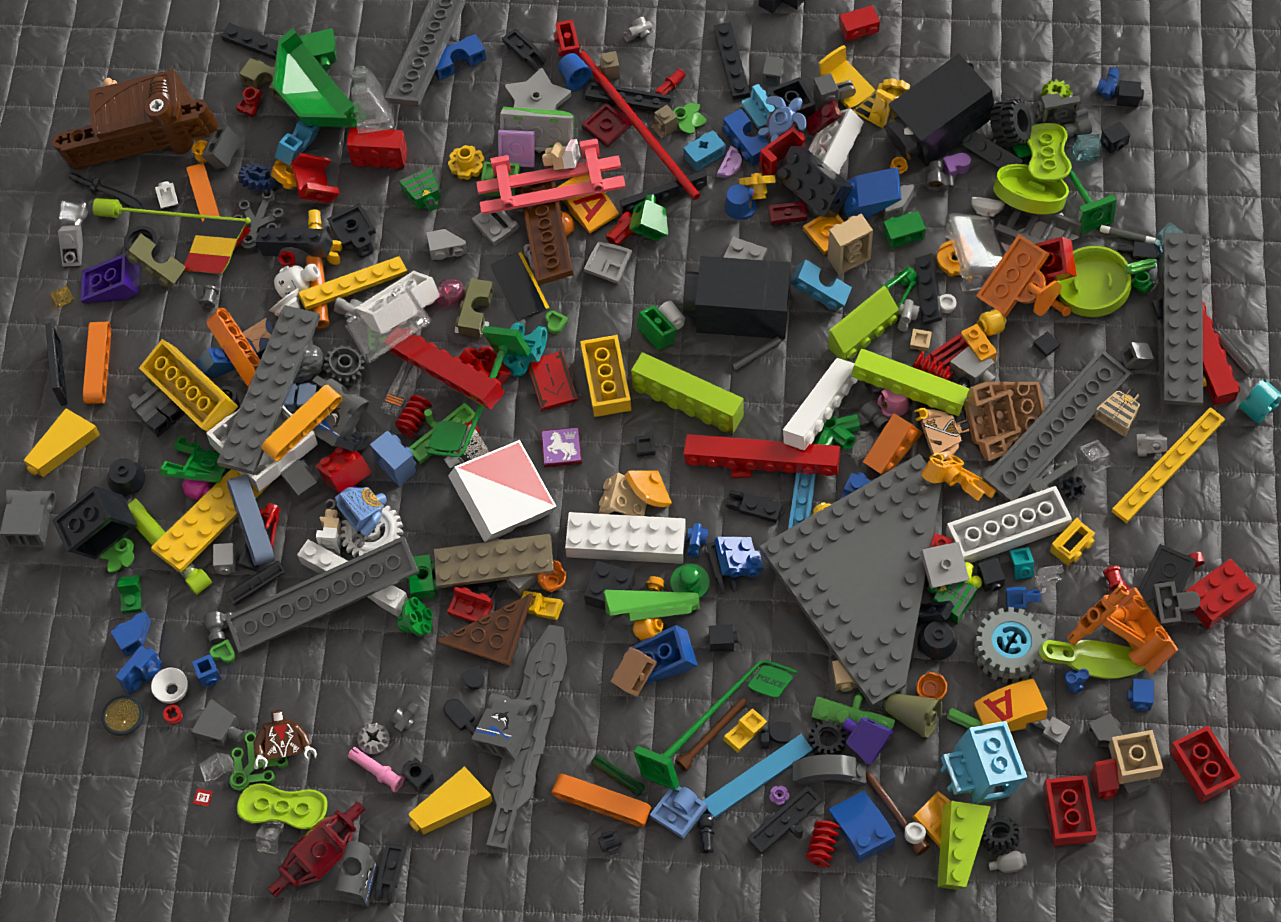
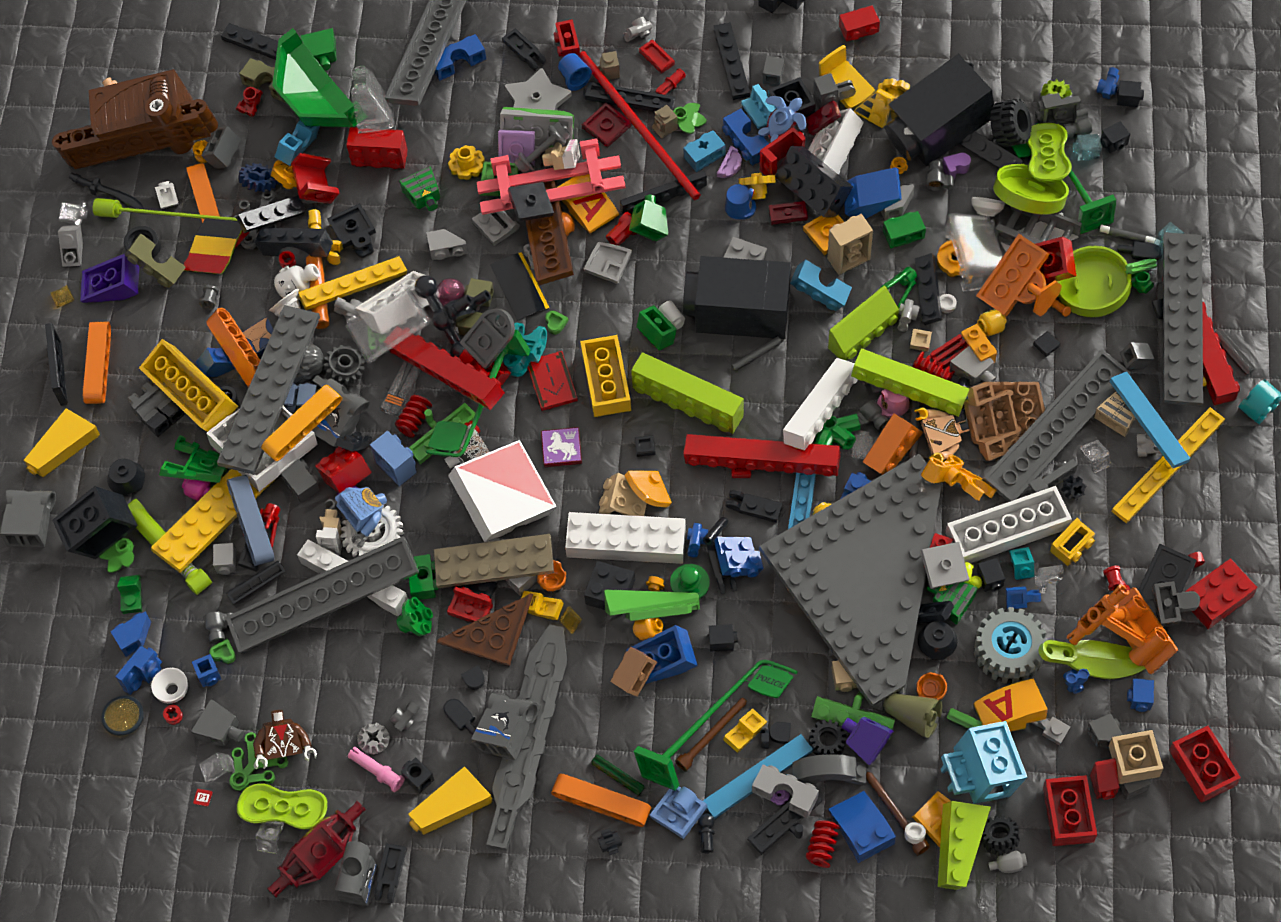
(271, 214): none -> plate
(454, 311): none -> black connector
(488, 337): none -> dark grey tile
(530, 201): none -> black plate
(559, 133): none -> dark grey piece
(570, 619): none -> clear yellow slope
(656, 56): none -> red tile
(715, 530): none -> black piece
(771, 780): none -> light grey arch
(1150, 420): none -> dark azure tile

